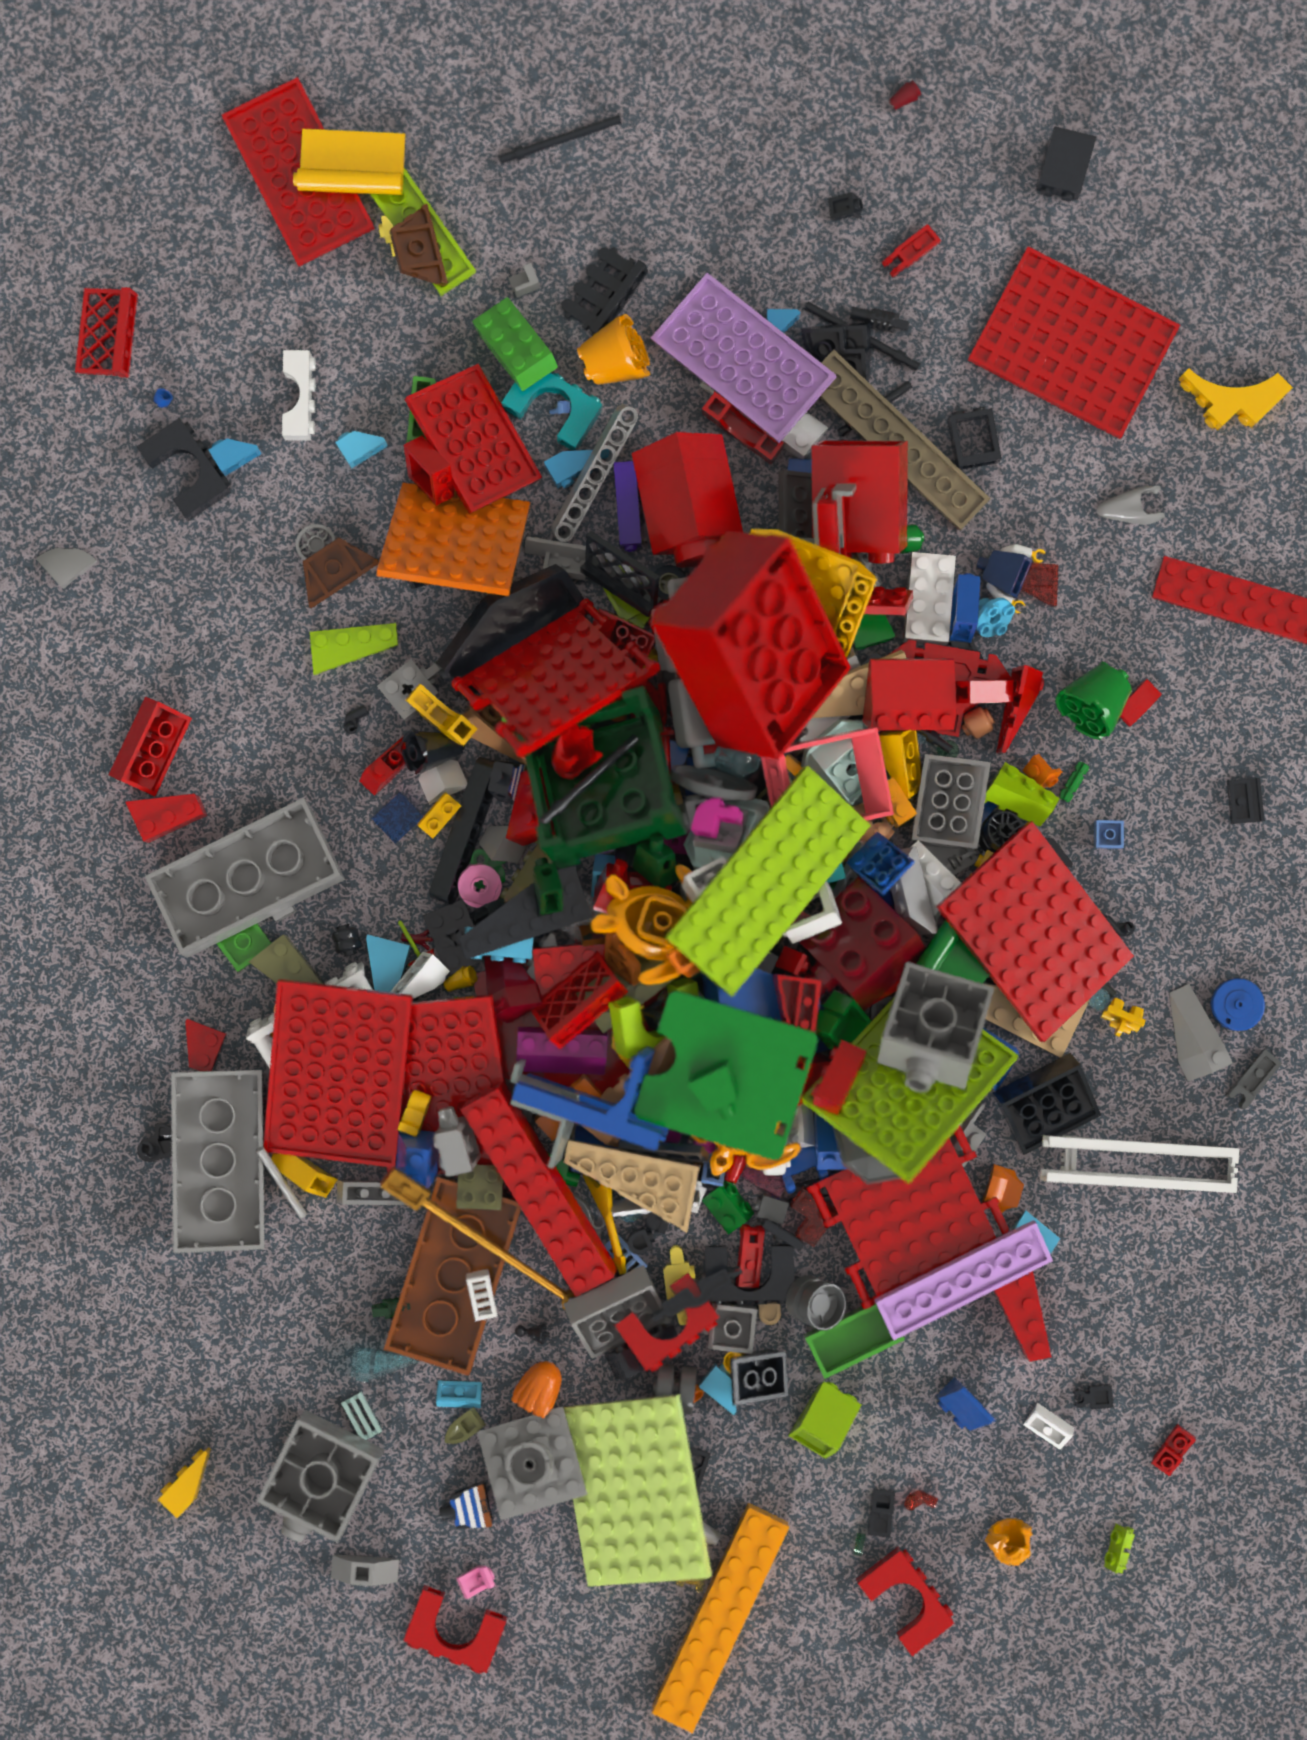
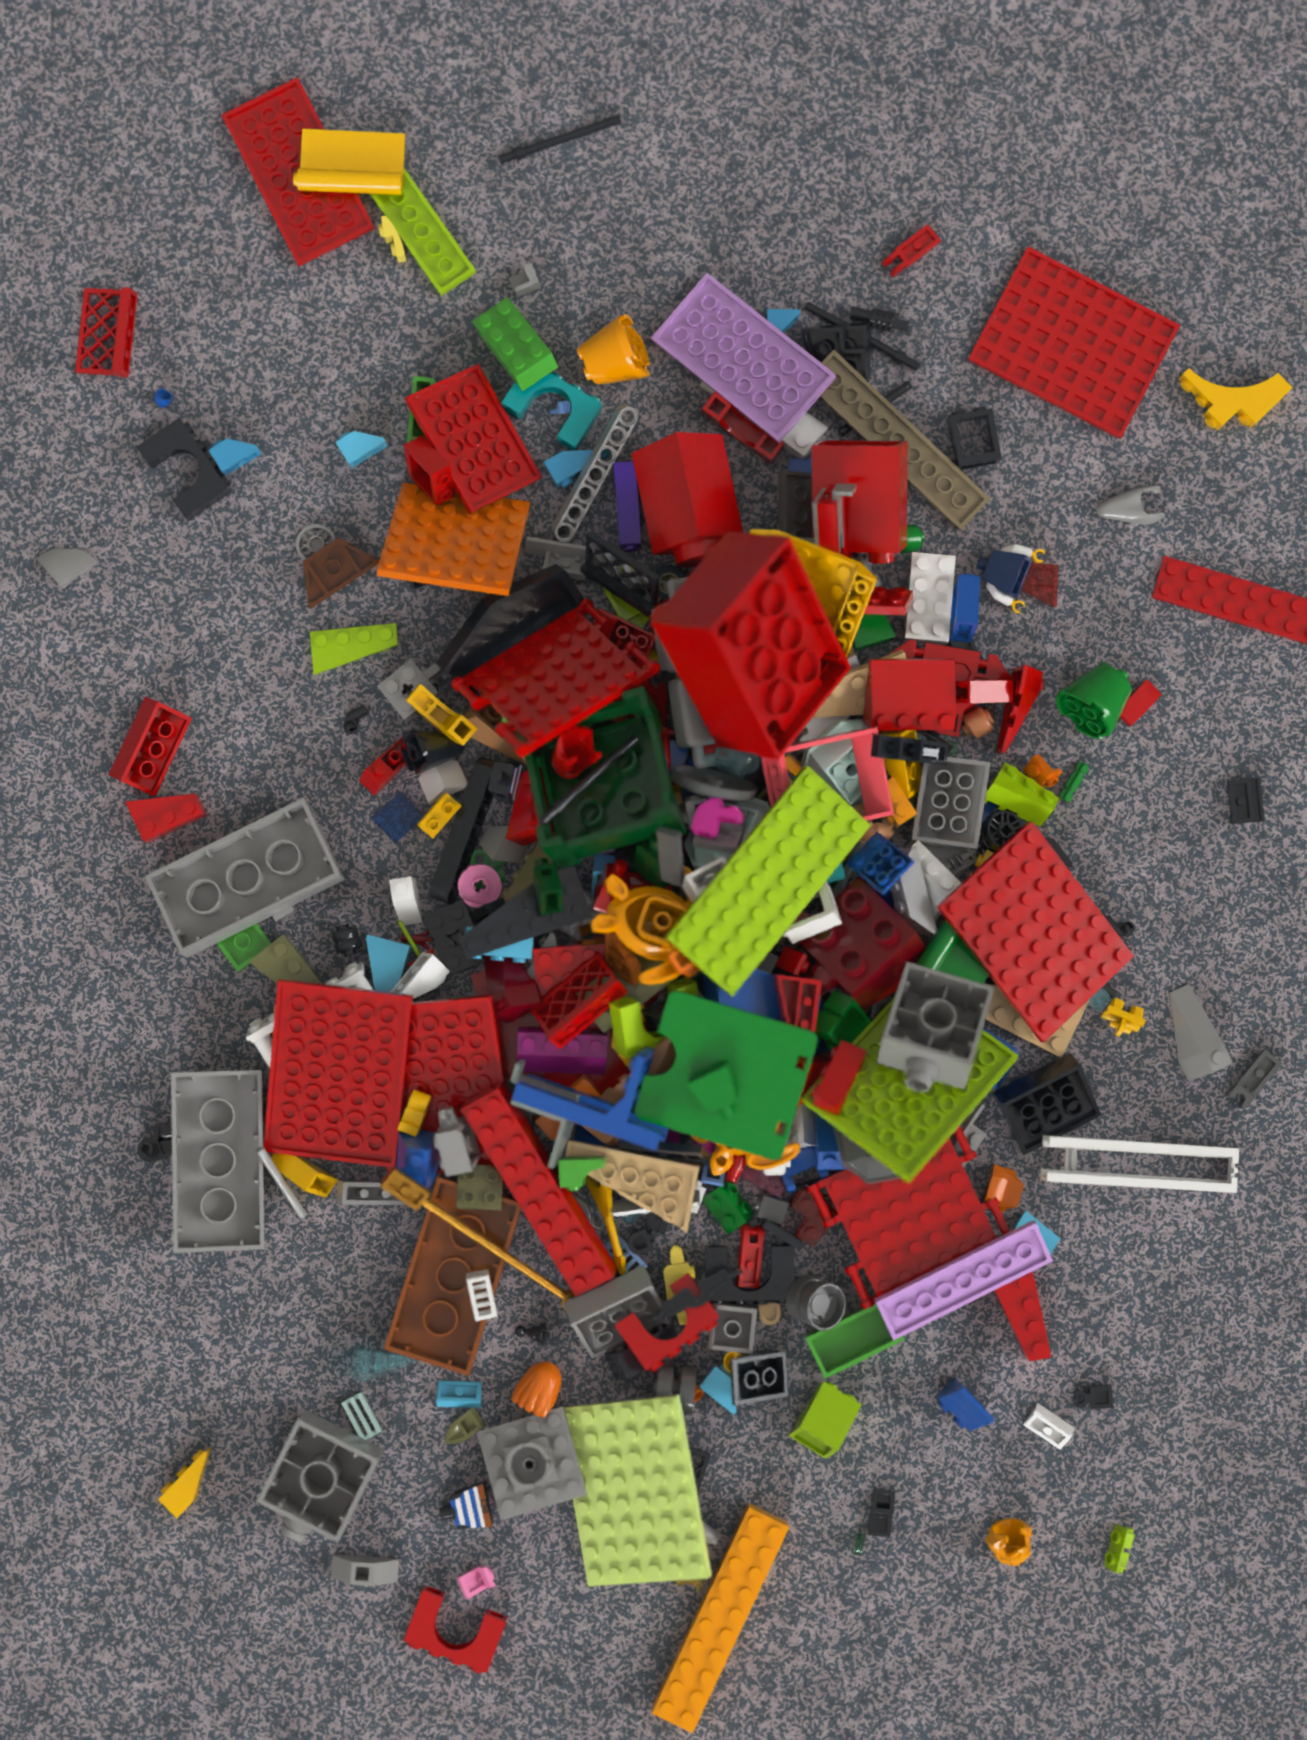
(203, 1045): red wing -> none
(297, 422): white arch -> none
(387, 1308): dark green hinge -> none
(406, 900): none -> white slope
(418, 248): reddish brown wing -> none
(460, 979): yellow cone -> none
(575, 1170): none -> bright green arch
(622, 290): black fence -> none
(670, 856): none -> dark grey tile
(845, 206): black bracket -> none
(905, 95): dark red cone -> none
(909, 749): none -> black slope
(918, 1498): clear red arm -> none
(933, 1617): red arch -> none
(994, 616): medium azure plate -> none
(1065, 163): black slope -> none
(1108, 834): medium blue piece -> none
(1173, 1449): red slope -> none
(1237, 1004): blue wheel -> none

